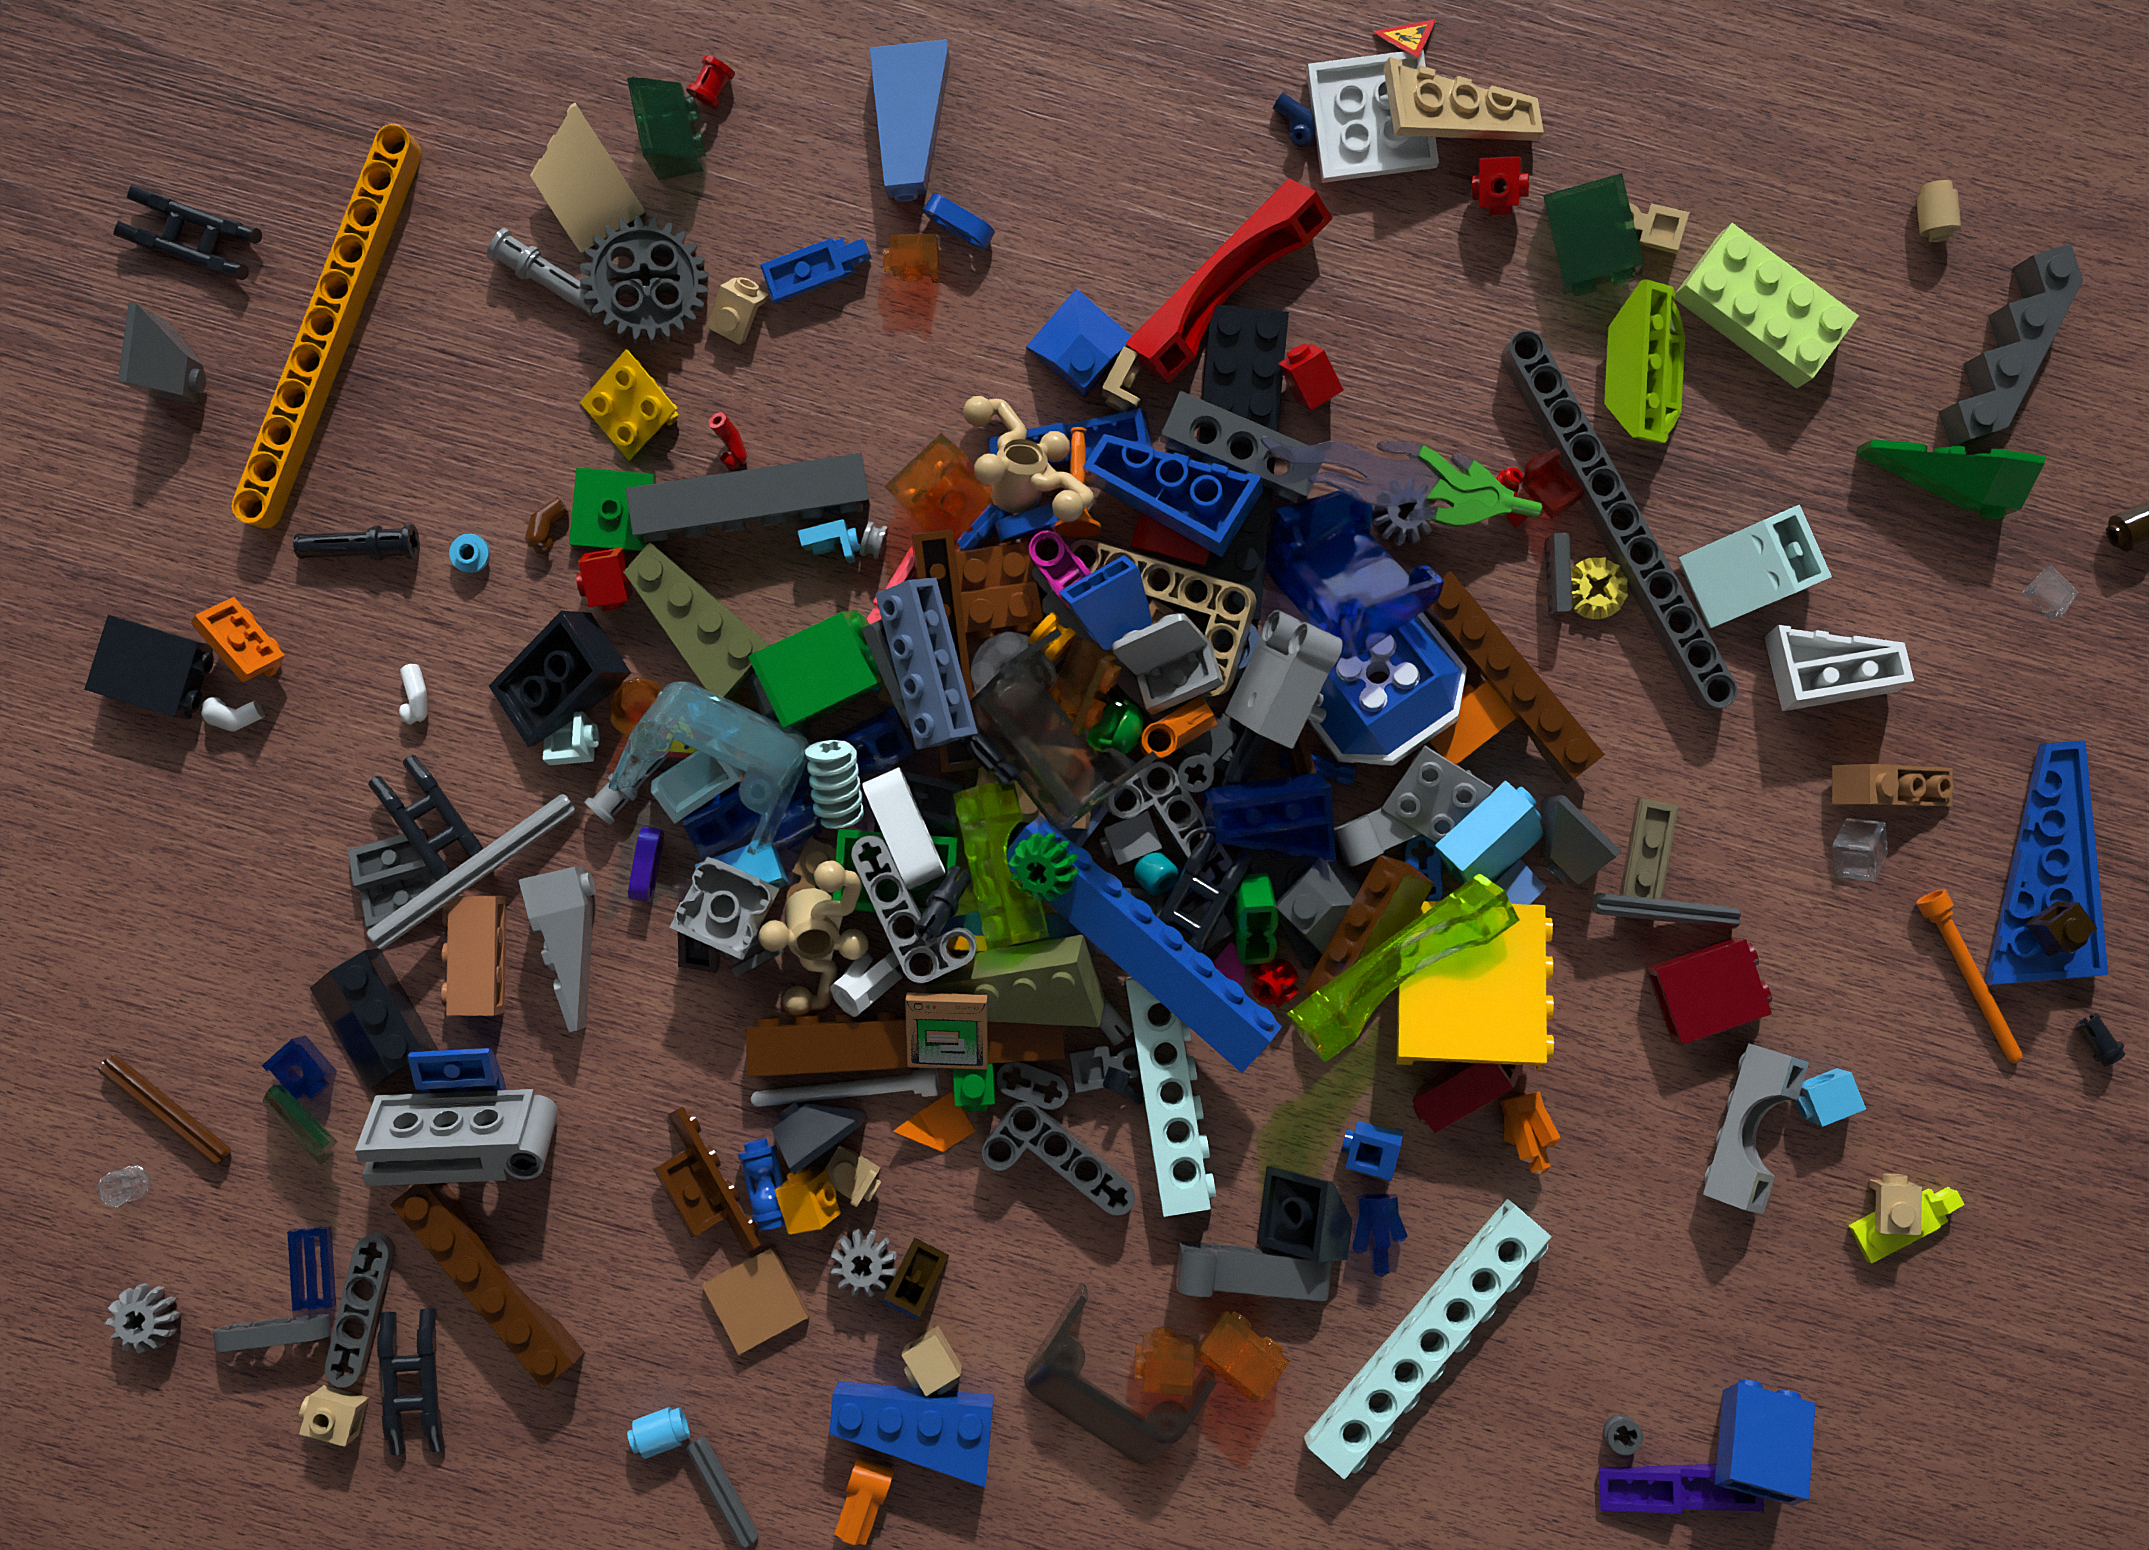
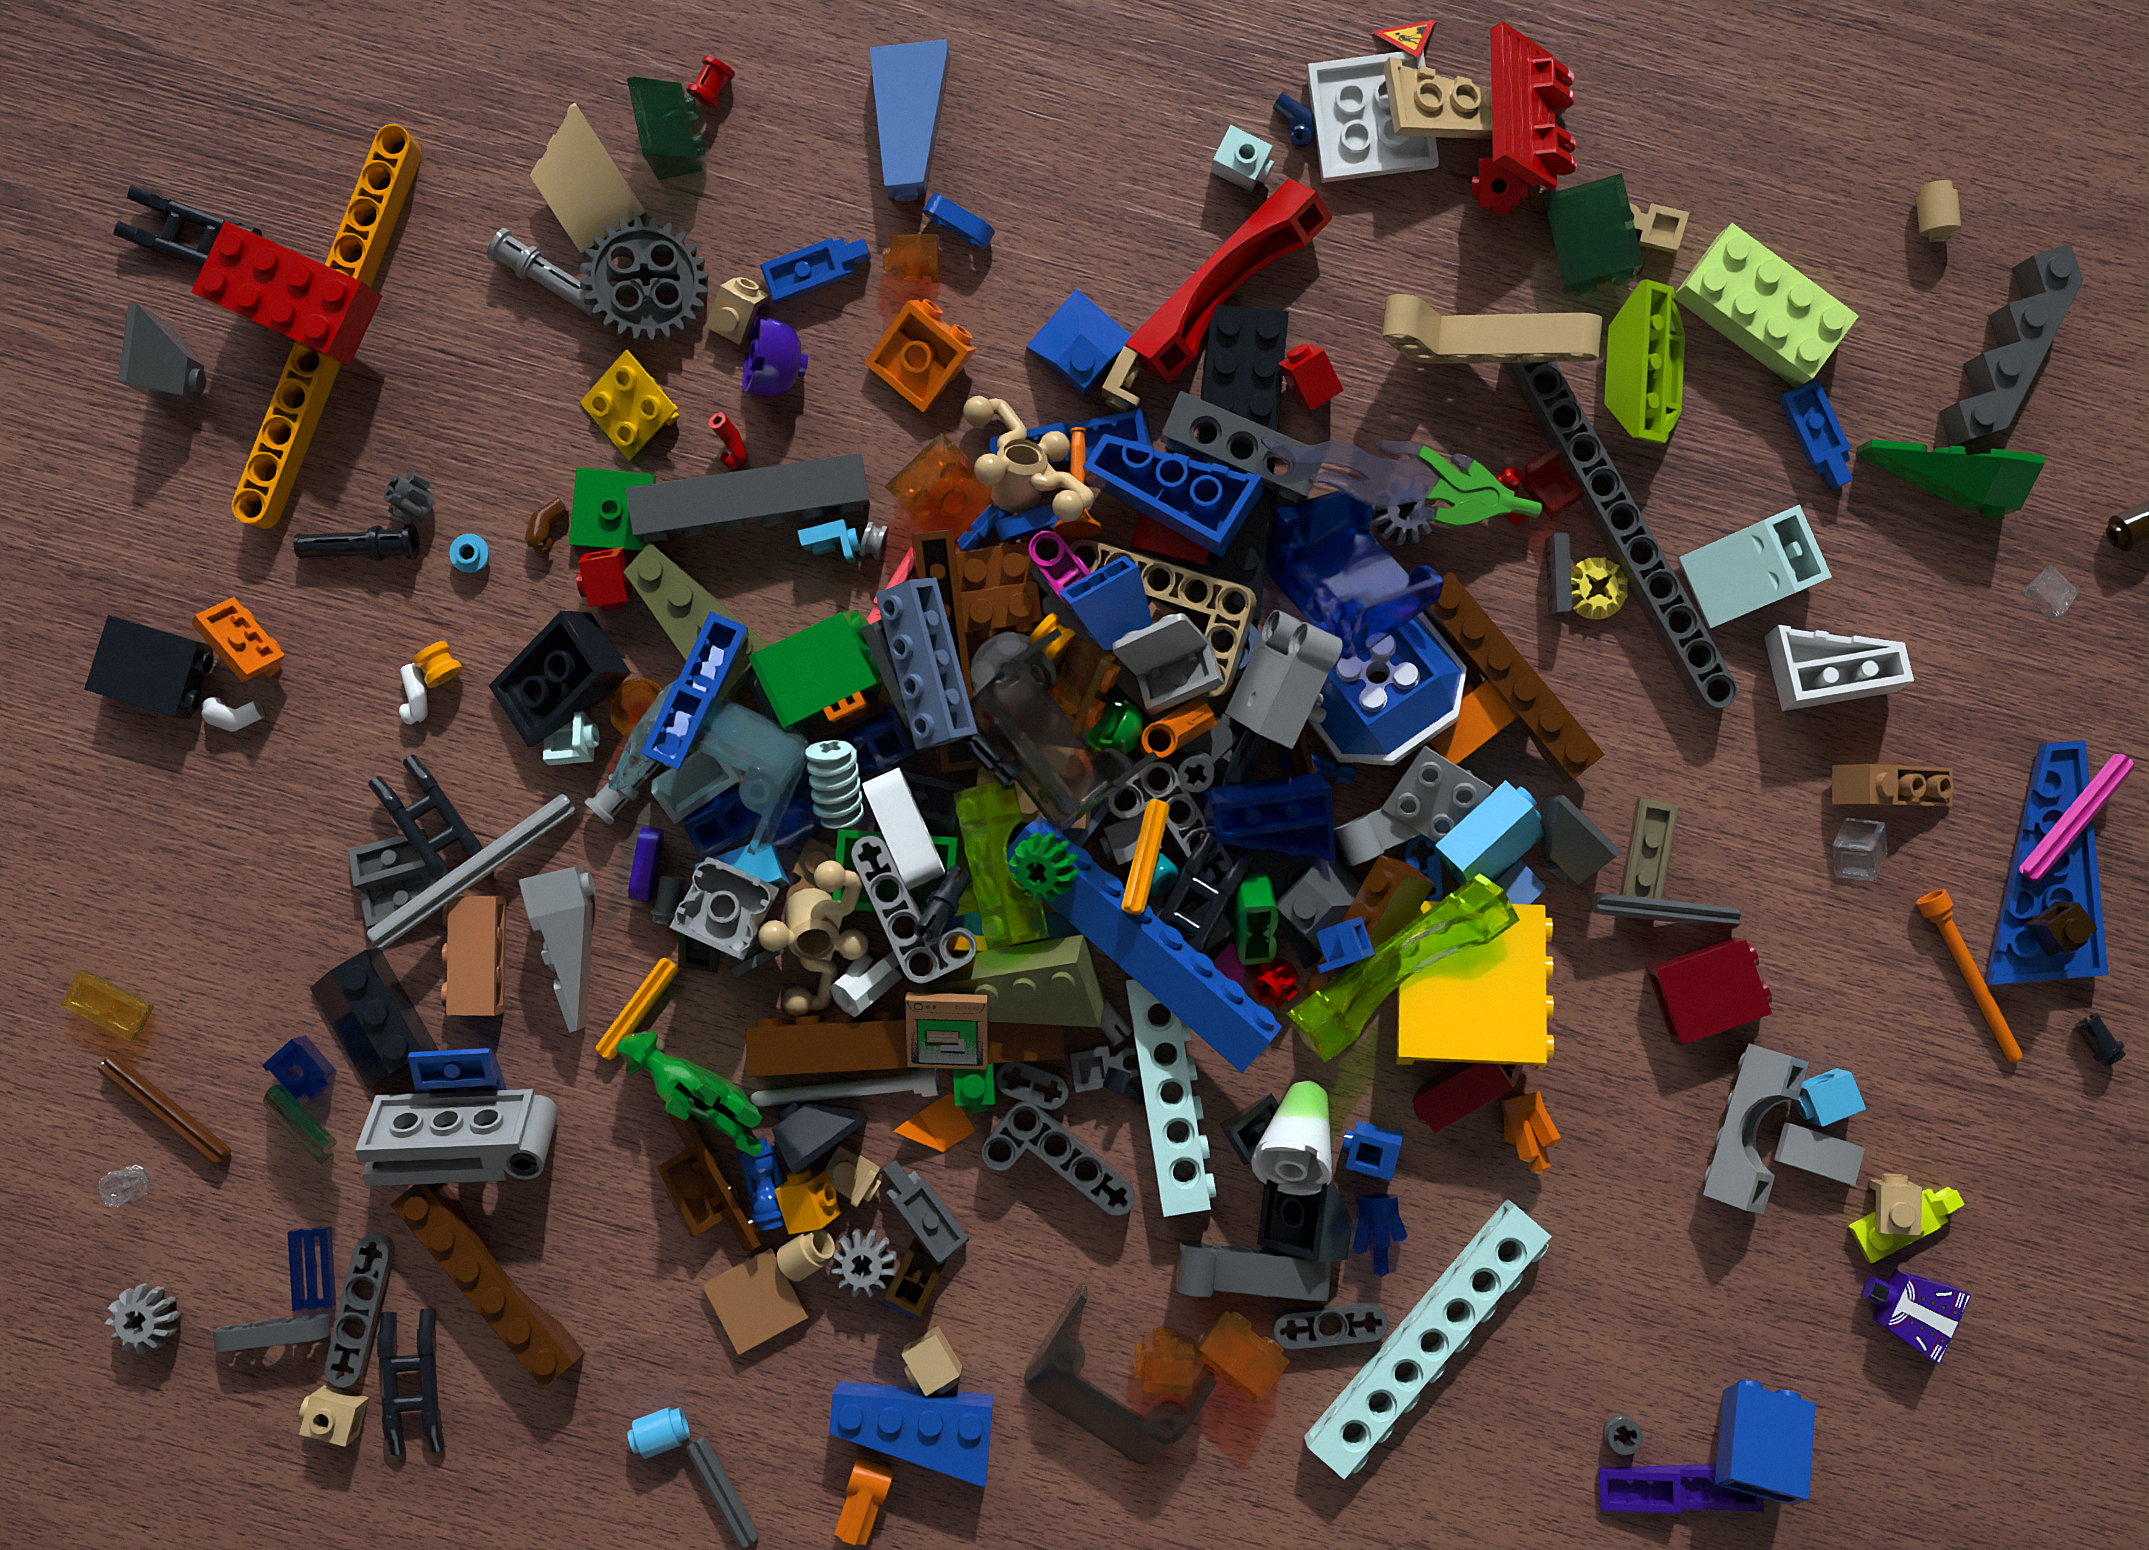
(107, 1005): none -> clear yellow plate
(287, 293): none -> red brick
(409, 496): none -> dark grey gear
(437, 664): none -> light orange wheel
(637, 1007): none -> light orange axle
(666, 900): none -> dark grey pin
(693, 1089): none -> green animal
(695, 691): none -> blue slope
(773, 359): none -> dark purple cylinder
(805, 1254): none -> tan brick
(848, 711): none -> orange tile
(921, 353): none -> orange plate
(923, 1213): none -> dark grey hinge
(1145, 857): none -> light orange axle
(1242, 159): none -> light aqua brick
(1249, 1125): none -> black slope
(1297, 1142): none -> cone
(1342, 1337): none -> dark grey beam
(1344, 944): none -> blue panel
(1499, 338): none -> tan beam
(1525, 92): none -> red hinge
(1818, 432): none -> blue hinge
(1819, 1154): none -> light grey slope
(1917, 1310): none -> dark purple torso
(2076, 817): none -> dark pink axle

